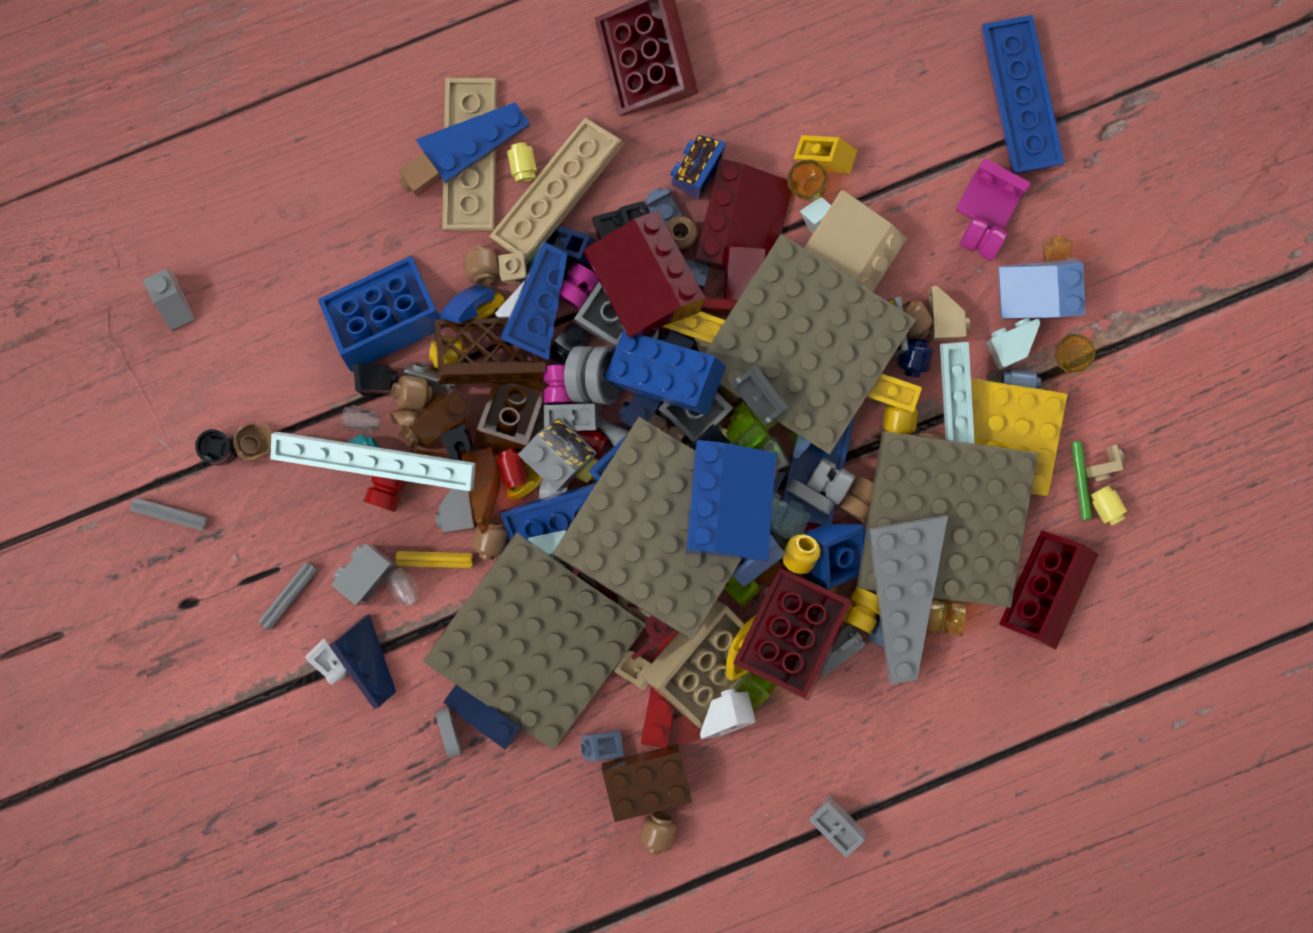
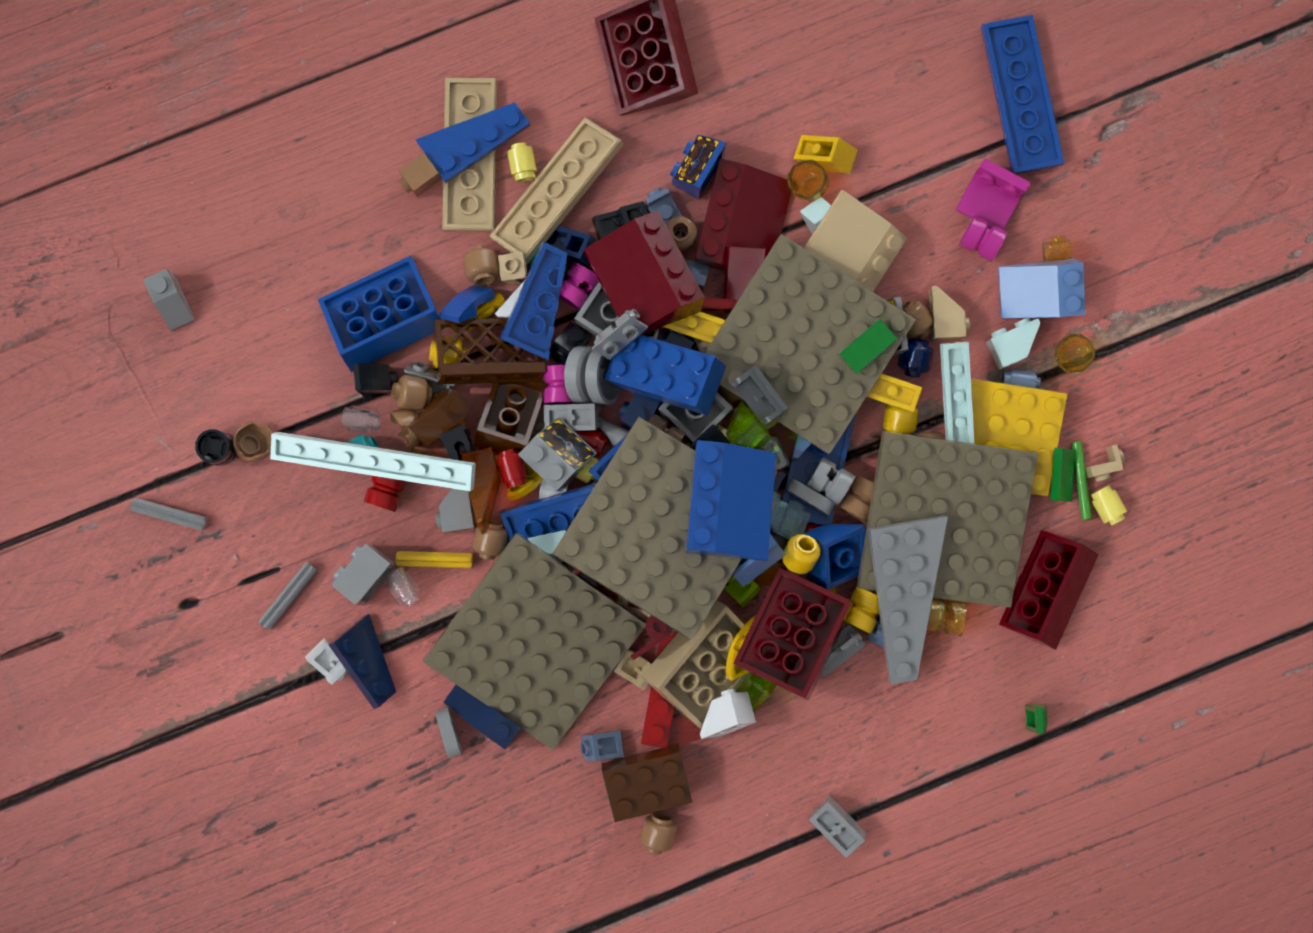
(615, 339): none -> light grey hinge
(868, 346): none -> green tile
(1036, 718): none -> green slope
(1062, 474): none -> green tile

